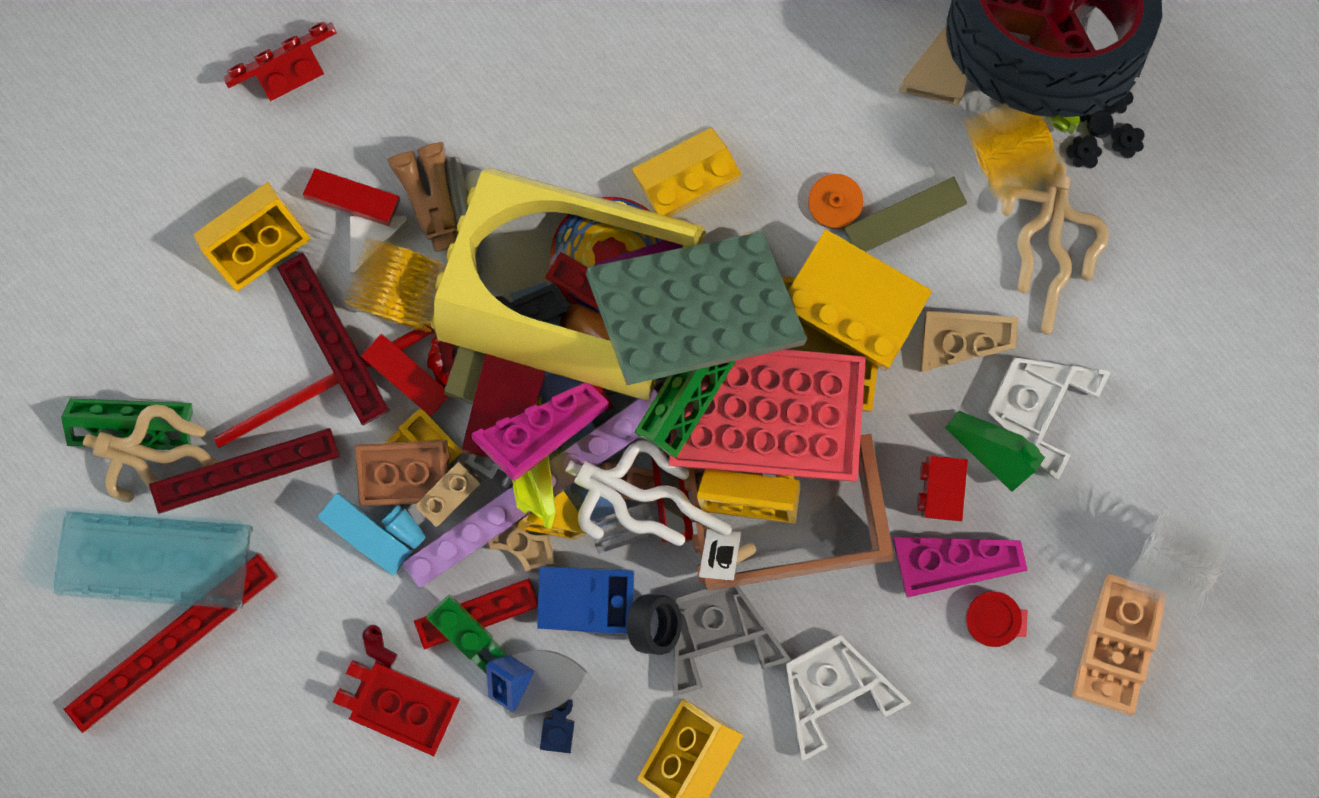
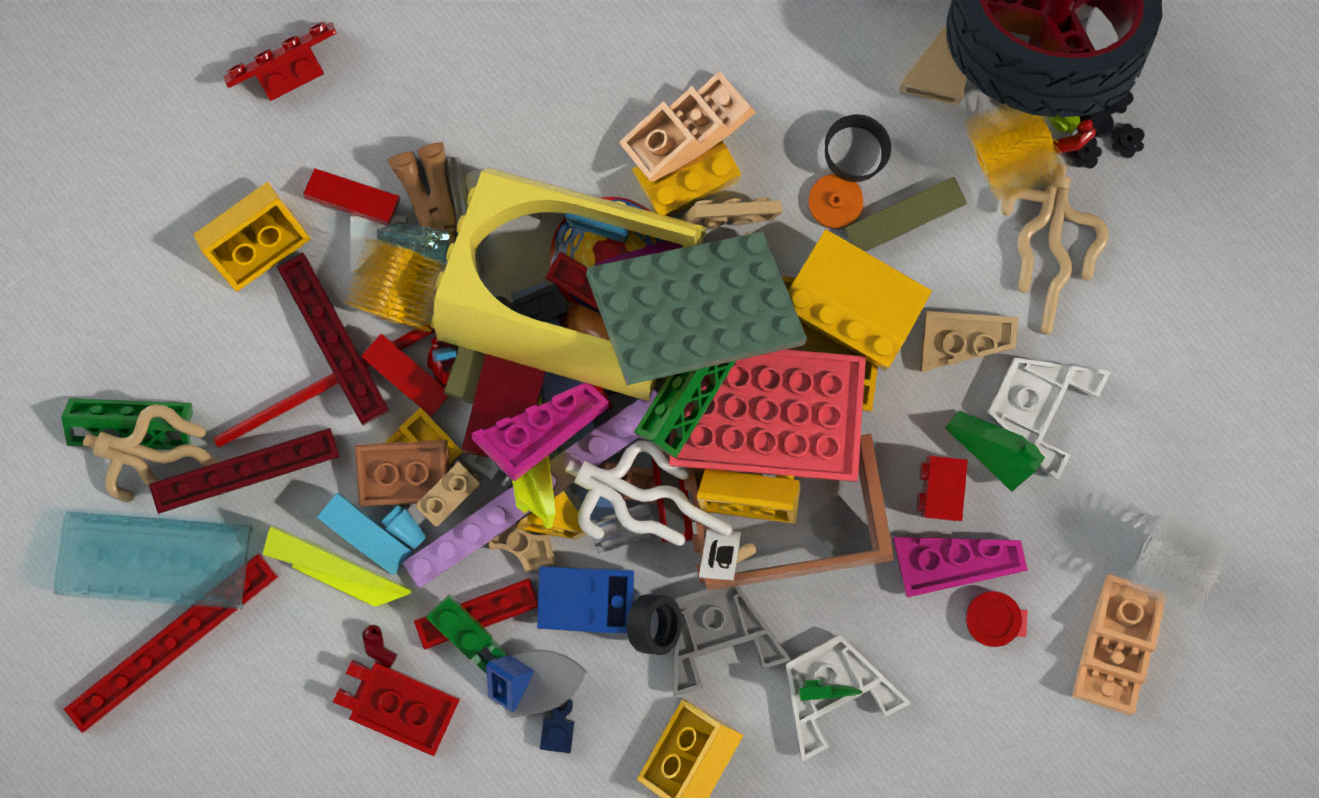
(332, 568): none -> neon yellow wedge
(418, 238): none -> clear light blue bracket
(443, 354): none -> dark azure piece
(598, 228): none -> dark azure tile
(686, 128): none -> light nougat slope
(733, 210): none -> tan wing
(815, 689): none -> green plate
(869, 124): none -> black tyre
(1077, 141): none -> red arm

